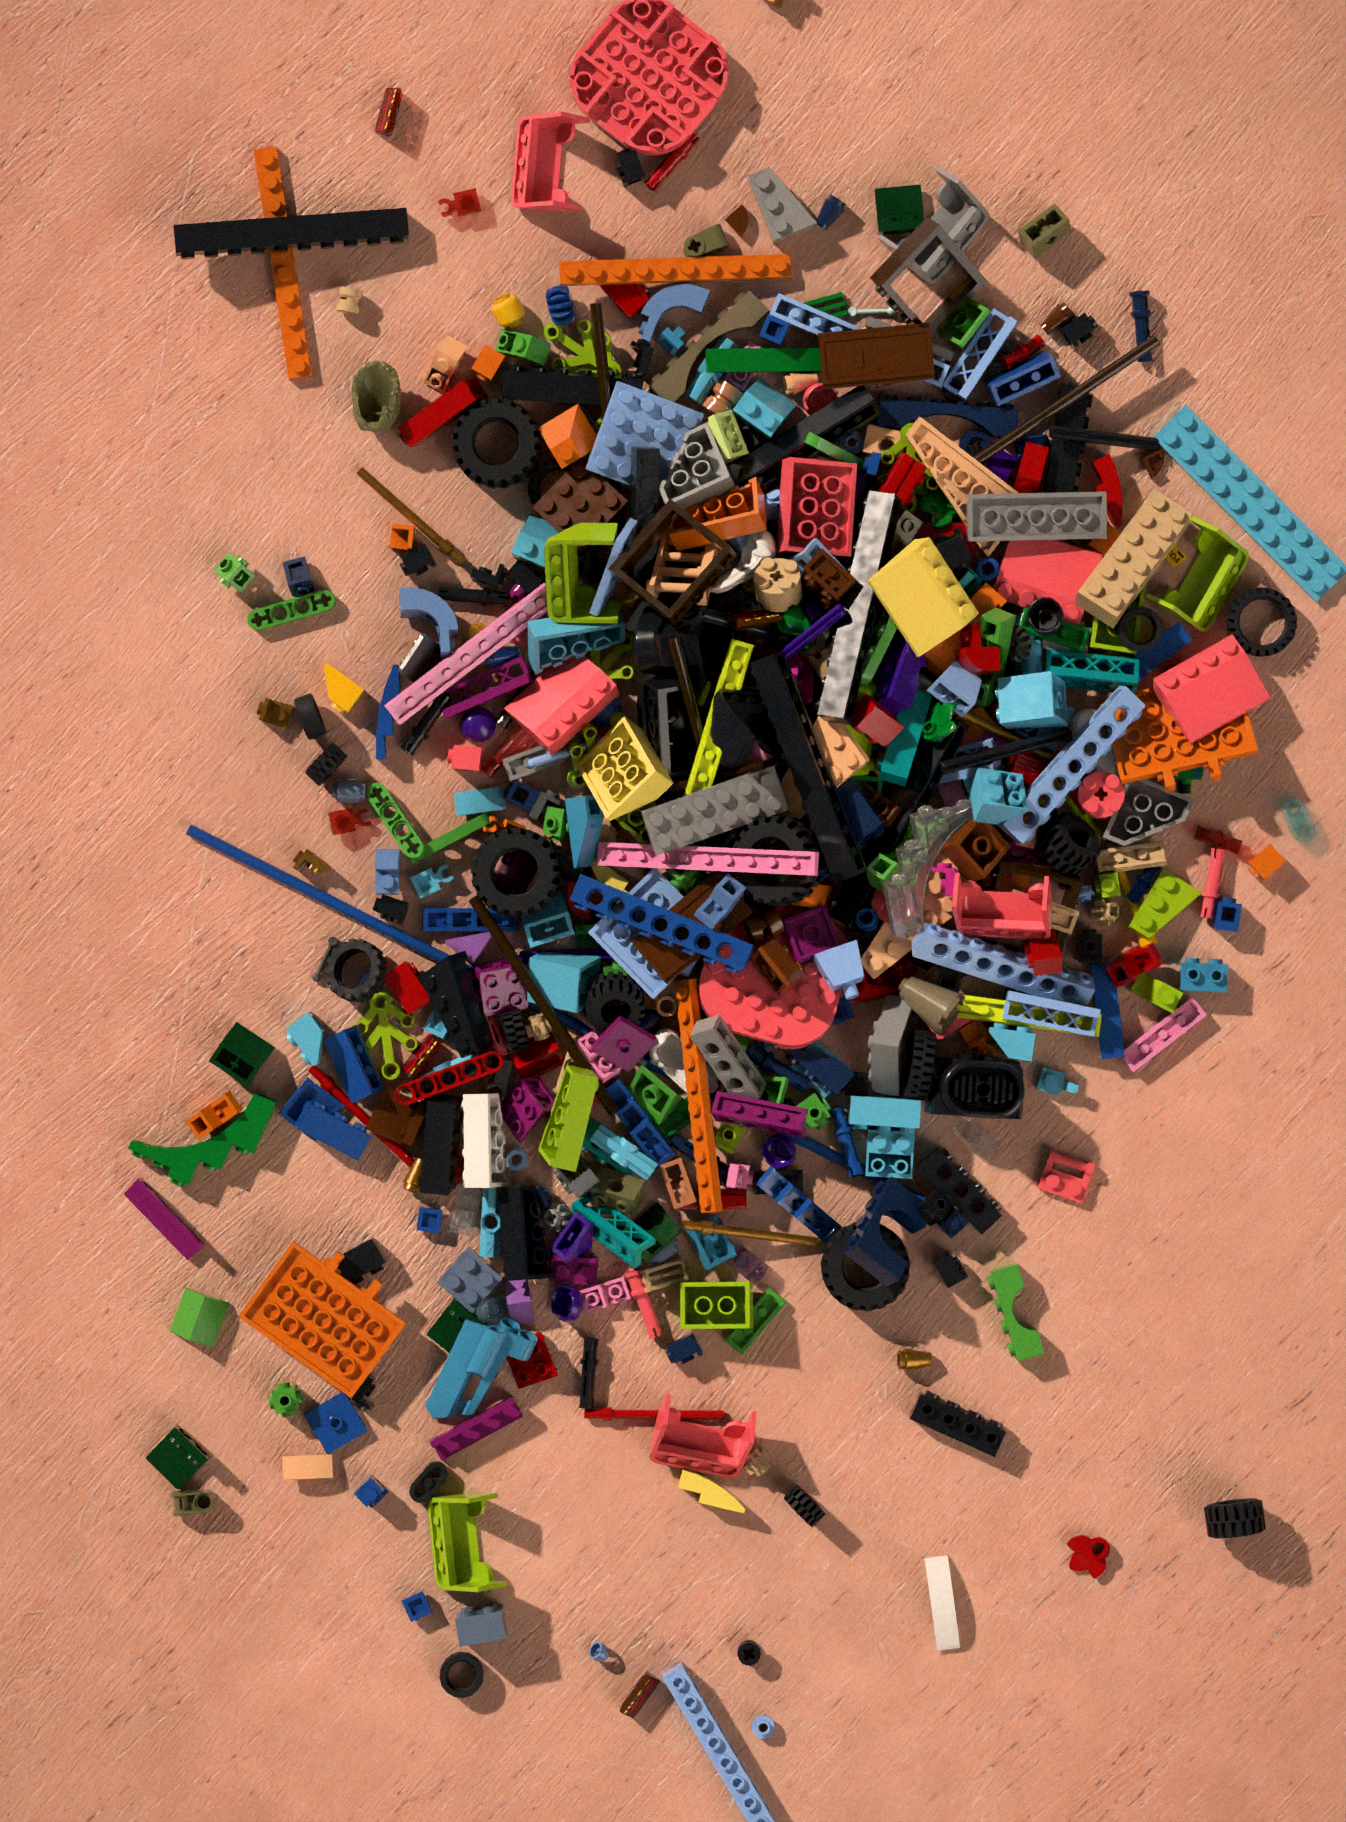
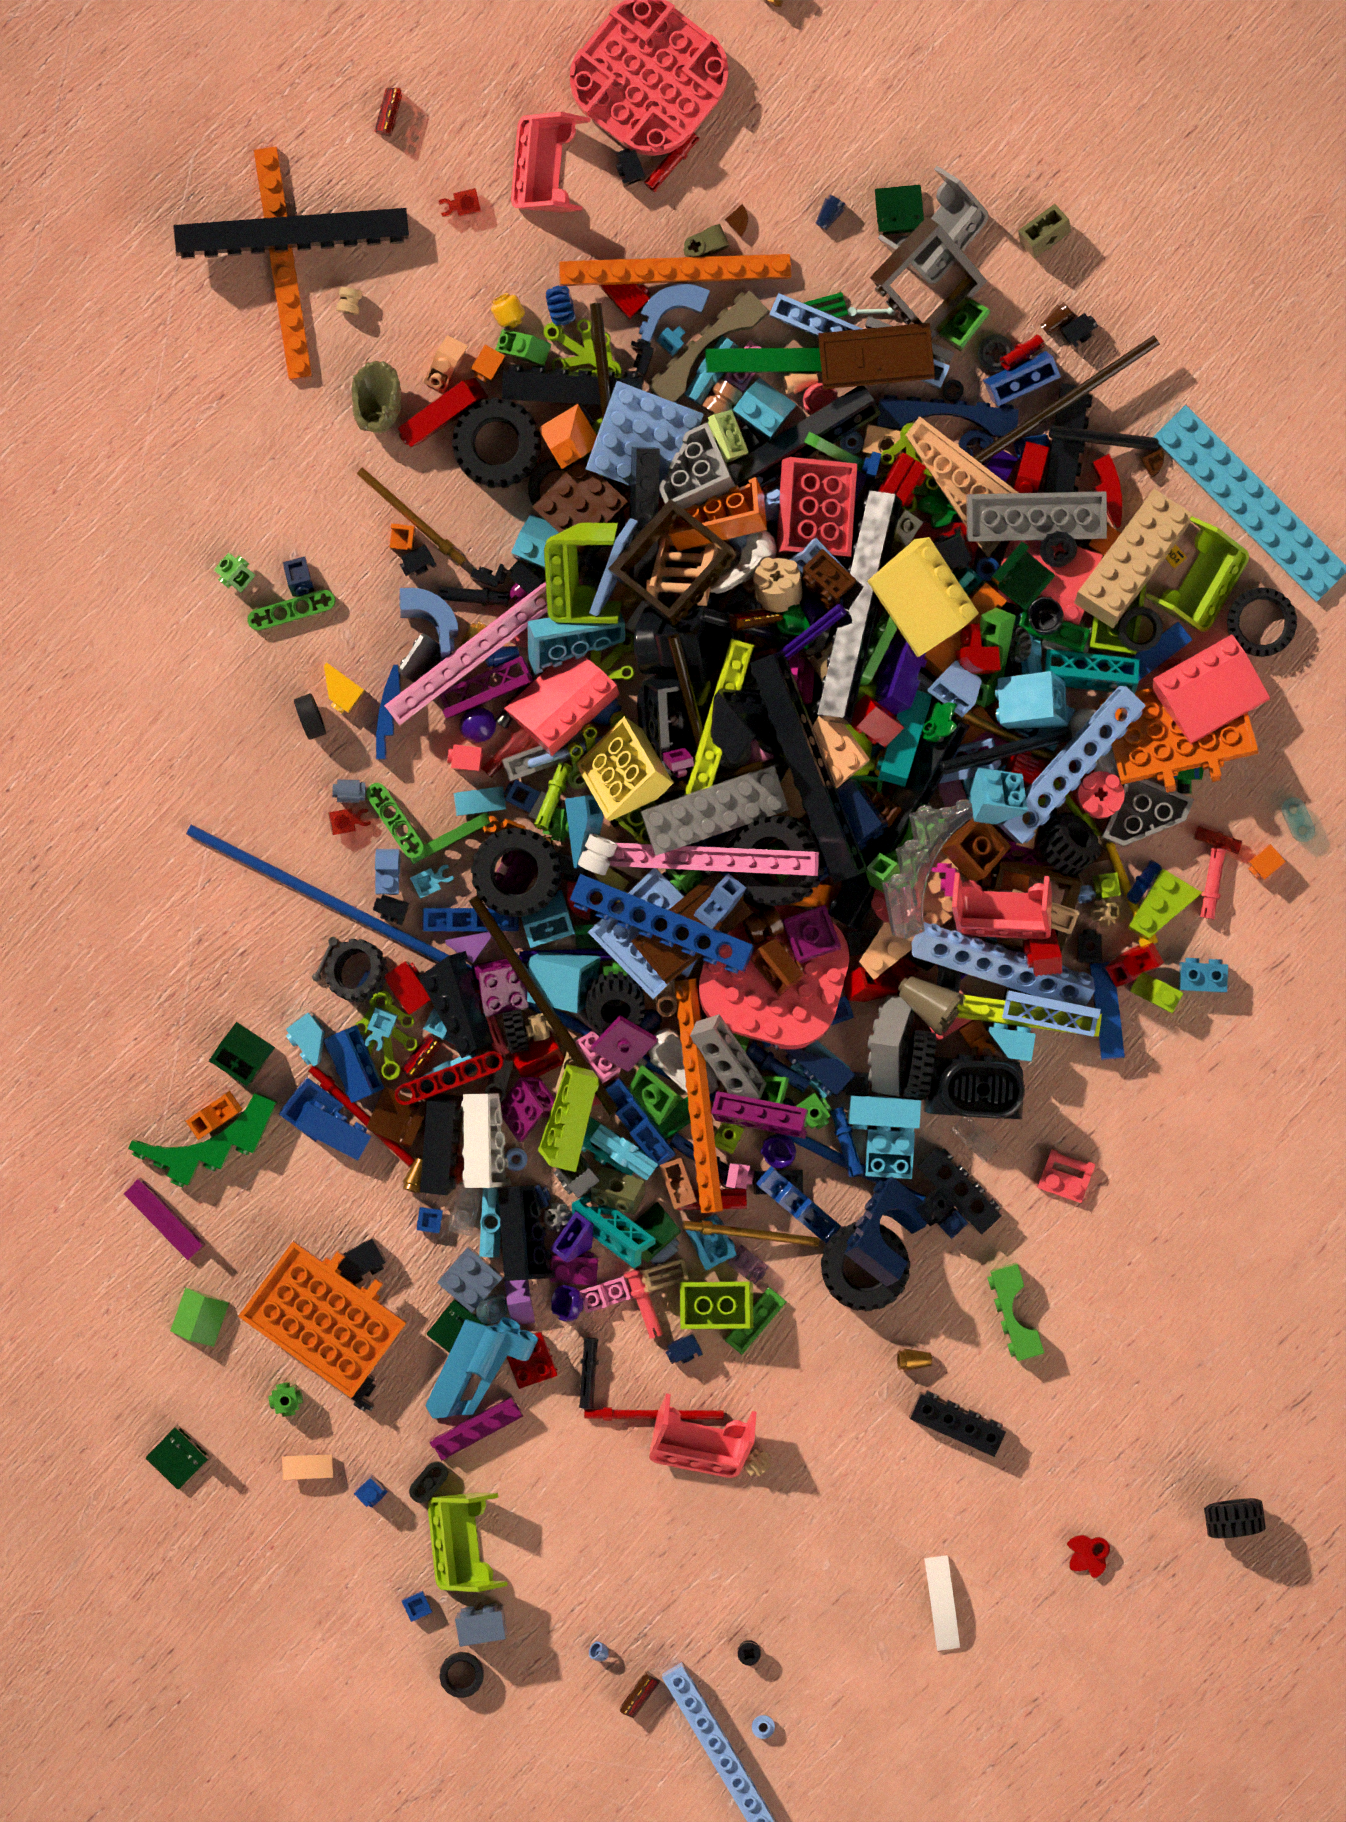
(188, 1502): olive piece -> none
(275, 712): pearl gold bracket -> none
(315, 863): pearl gold bracket -> none
(326, 764): black tyre -> none
(335, 1422): blue plate -> none
(381, 1025): none -> medium azure plate
(422, 729): black pin -> none
(556, 787): none -> lime pin
(597, 855): none -> white wheel
(678, 761): none -> magenta tile
(710, 1491): light yellow slope -> none
(774, 330): blue brick -> none
(778, 206): light grey wedge -> none
(804, 1505): black tyre -> none
(841, 968): light blue torso -> none
(867, 920): blue cone -> none
(949, 1268): black brick -> none
(987, 358): light blue fence -> none
(1022, 577): none -> dark green bracket
(1053, 1081): medium azure plate -> none
(1060, 558): none -> black gear
(1131, 857): tan tile -> none
(1141, 317): dark blue pin -> none
(1163, 1034): bright pink plate -> none
(1232, 922): blue brick -> none

